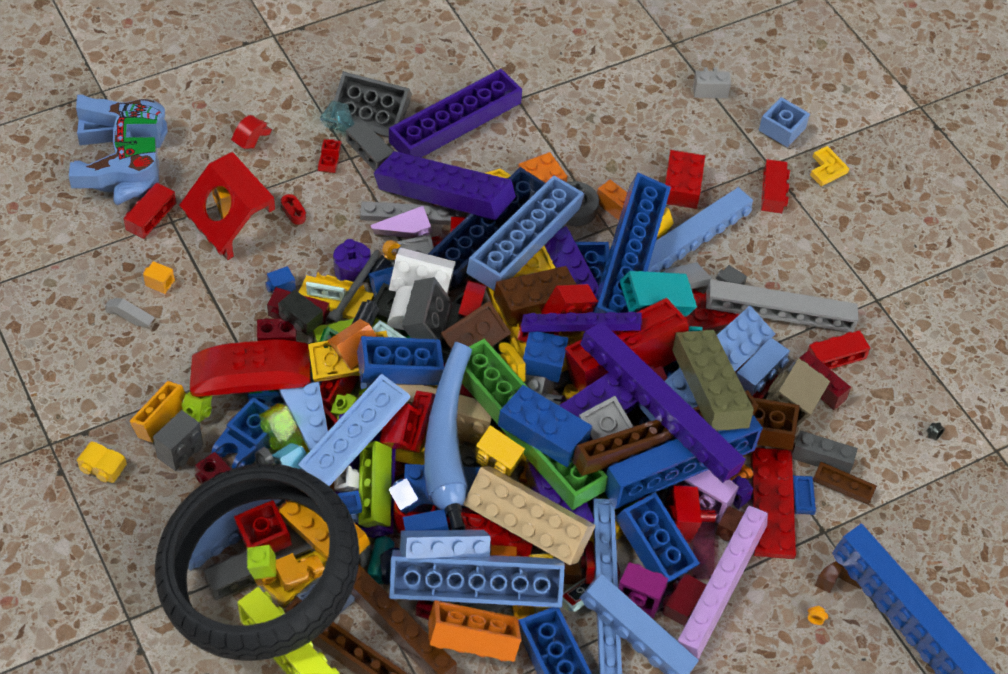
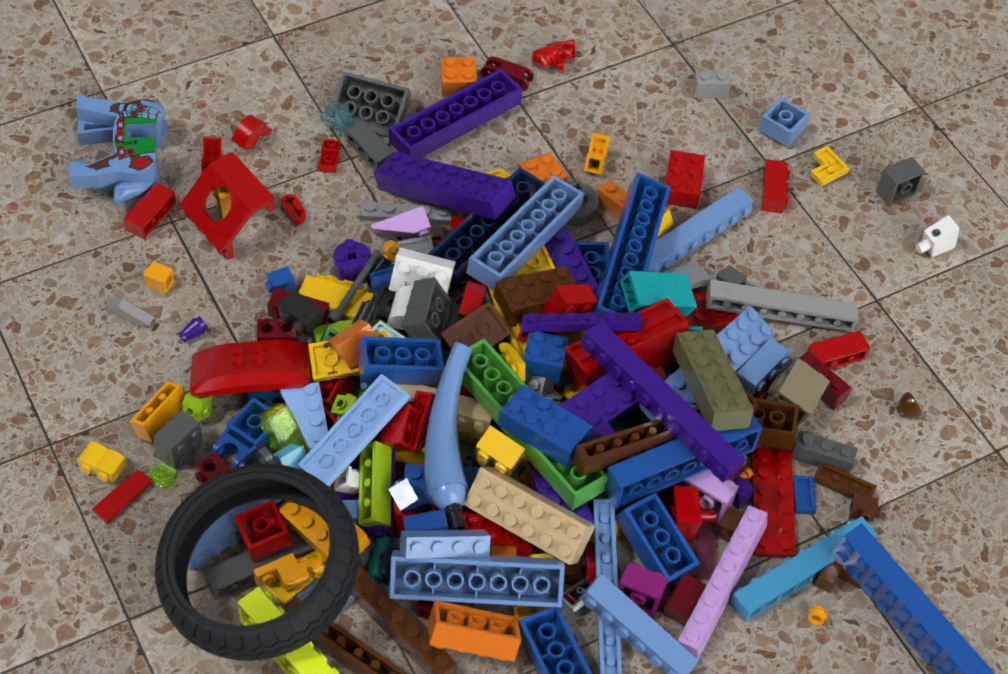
(122, 496): none -> red tile
(162, 475): none -> clear neon green plate
(193, 329): none -> dark purple cone
(211, 150): none -> red brick
(261, 562): lime brick -> none
(325, 291): light aqua slope -> none
(351, 501): blue plate -> none
(457, 74): none -> orange brick
(513, 70): none -> dark red piece
(554, 54): none -> red animal
(597, 153): none -> light orange brick
(606, 418): light grey plate -> none
(791, 574): none -> dark azure brick
(865, 507): none -> copper brick
(900, 181): none -> dark grey brick
(908, 406): none -> reddish brown brick
(935, 430): pearl dark grey plate -> none
(939, 237): none -> white torso

